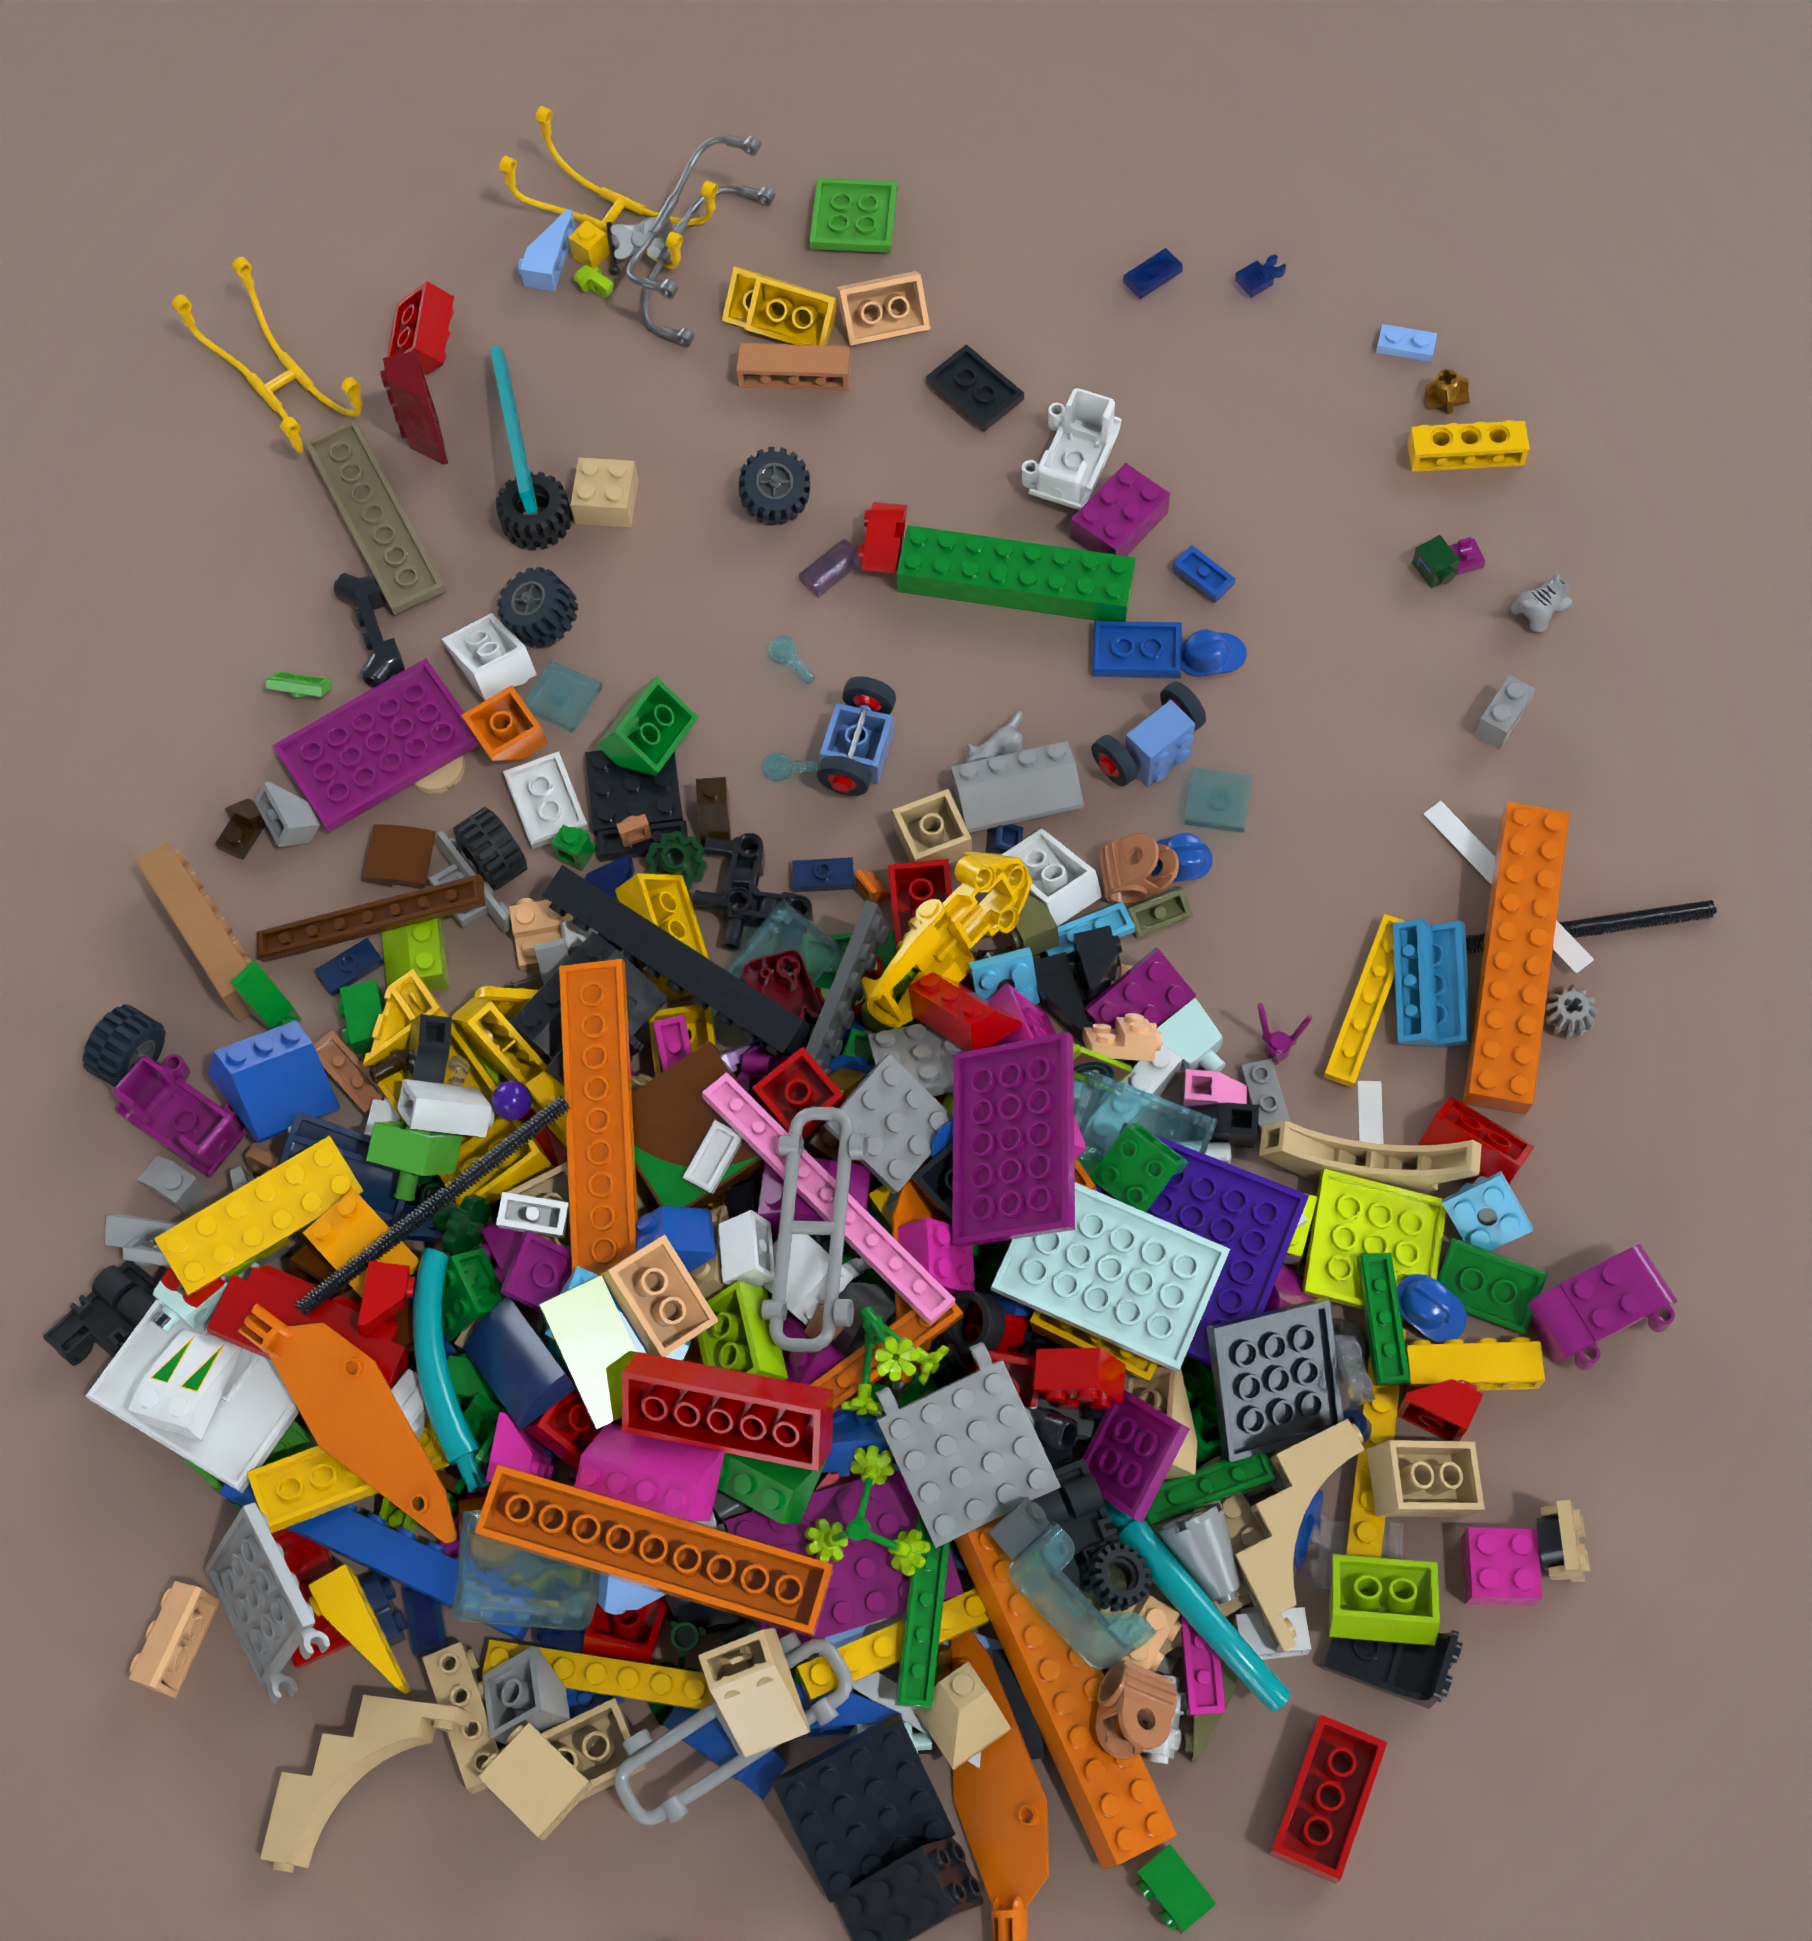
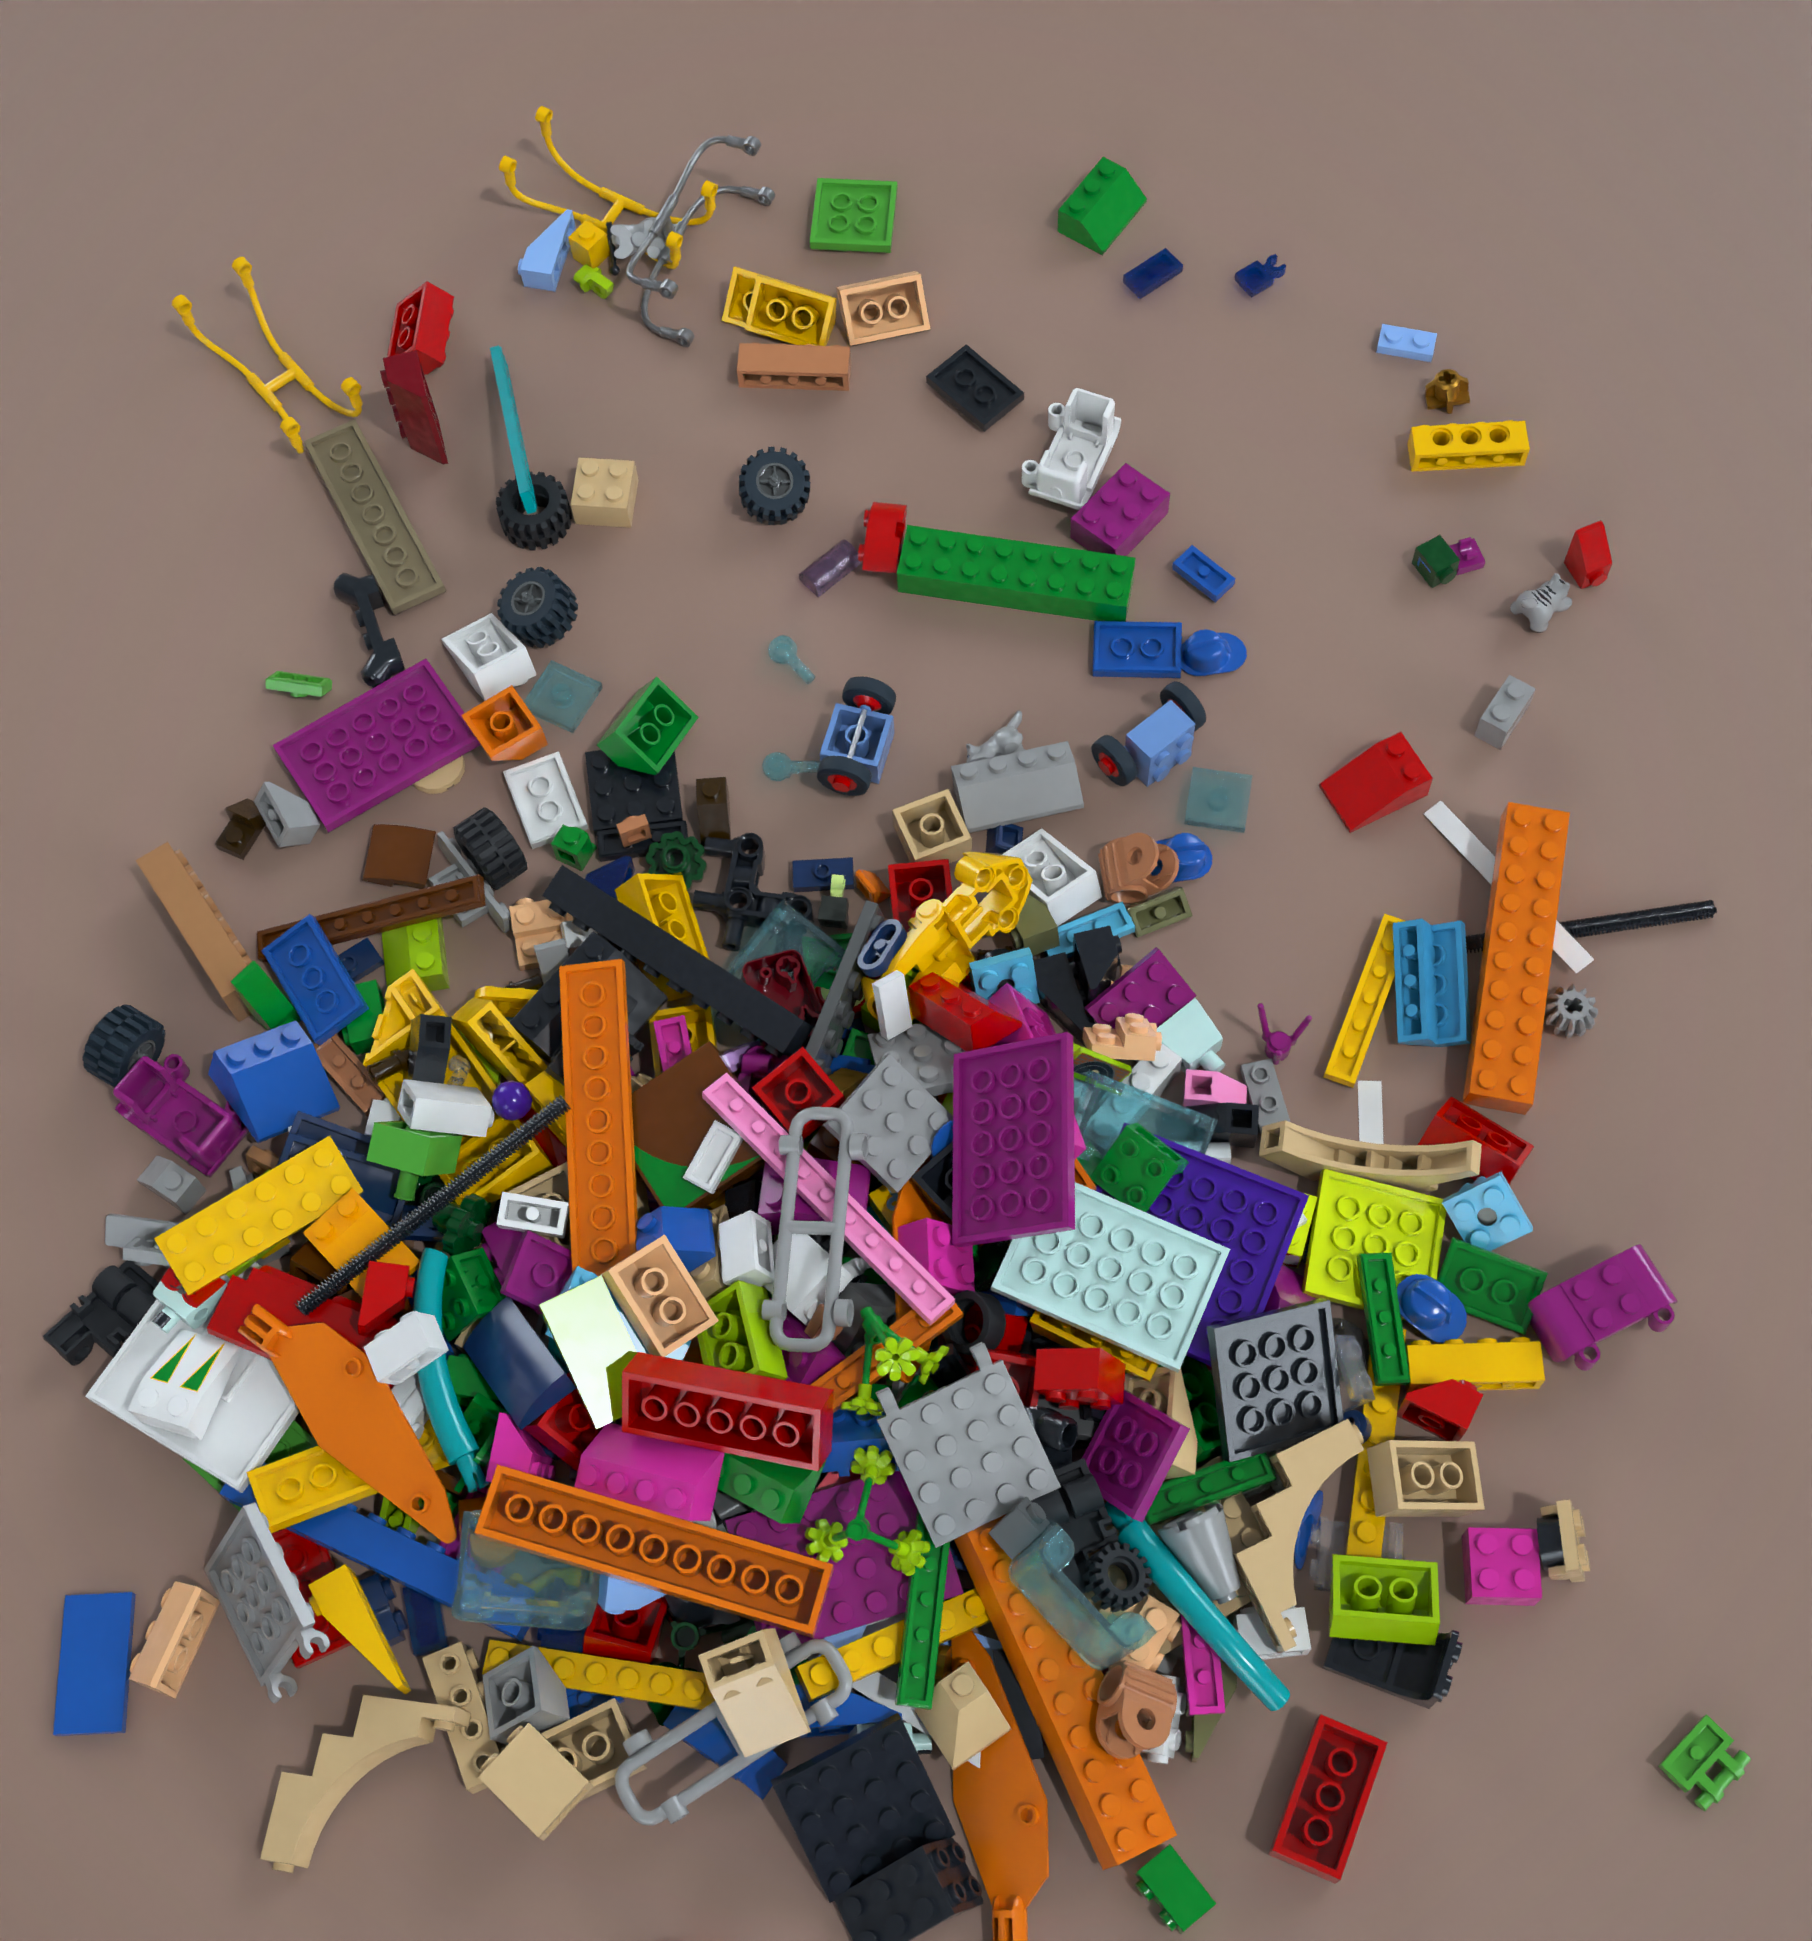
(94, 1664): none -> blue tile
(315, 979): none -> blue tile
(405, 1348): none -> white brick
(834, 908): none -> pearl dark grey piece
(882, 947): none -> dark blue plate
(892, 1005): none -> white tile
(1101, 206): none -> green slope
(1377, 782): none -> red slope
(1589, 555): none -> red slope
(1696, 1754): none -> bright green plate

